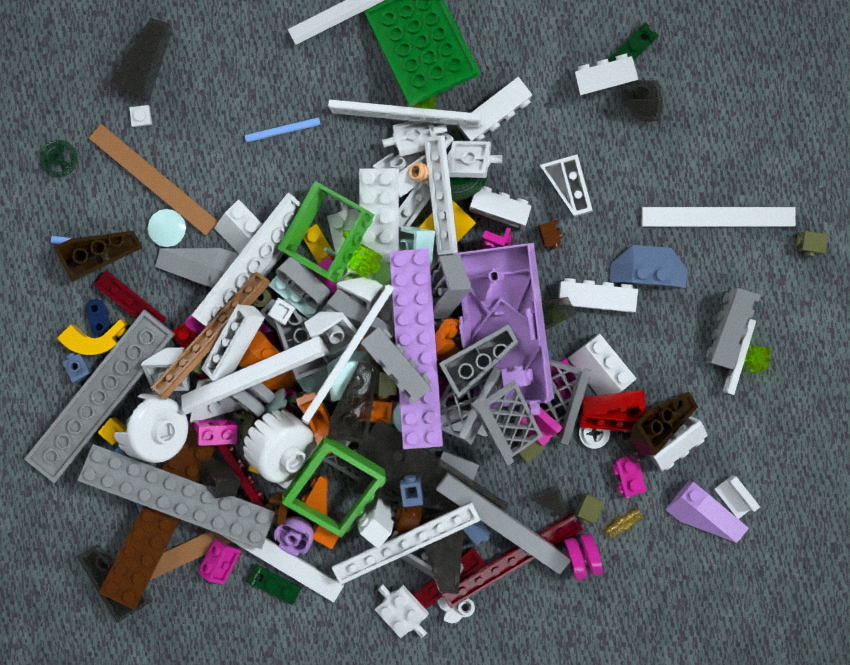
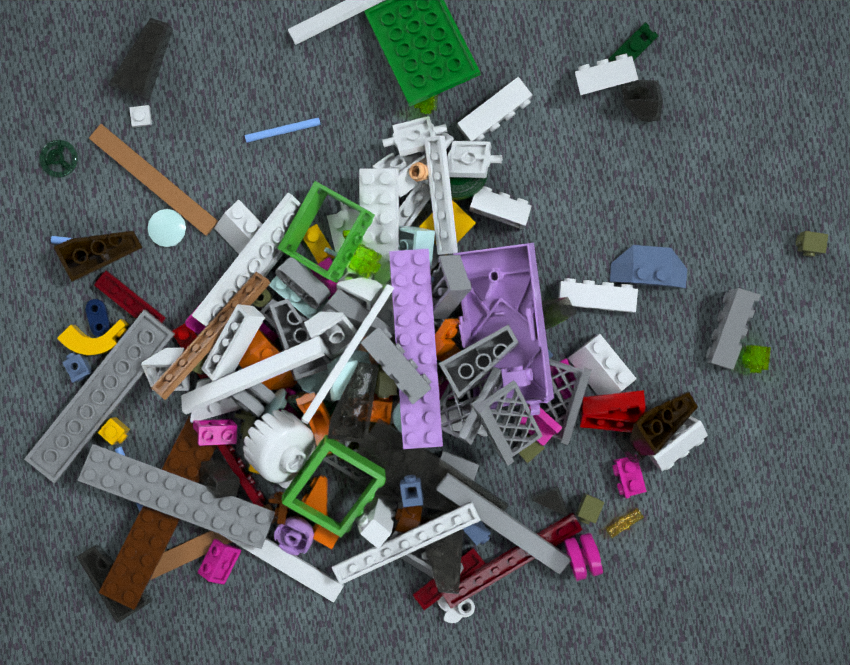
(154, 430): white piece -> none
(196, 264): light grey wedge -> none
(274, 584): dark green plate -> none
(281, 311): white tile -> none
(402, 611): white plate -> none
(406, 113): white tile -> none
(492, 240): dark pink bracket -> none
(550, 235): reddish brown brick -> none
(570, 184): white wedge -> none
(587, 440): white gear -> none
(702, 511): lavender wedge -> none
(718, 217): white tile -> none
(733, 375): white tile -> none
(736, 496): white panel -> none

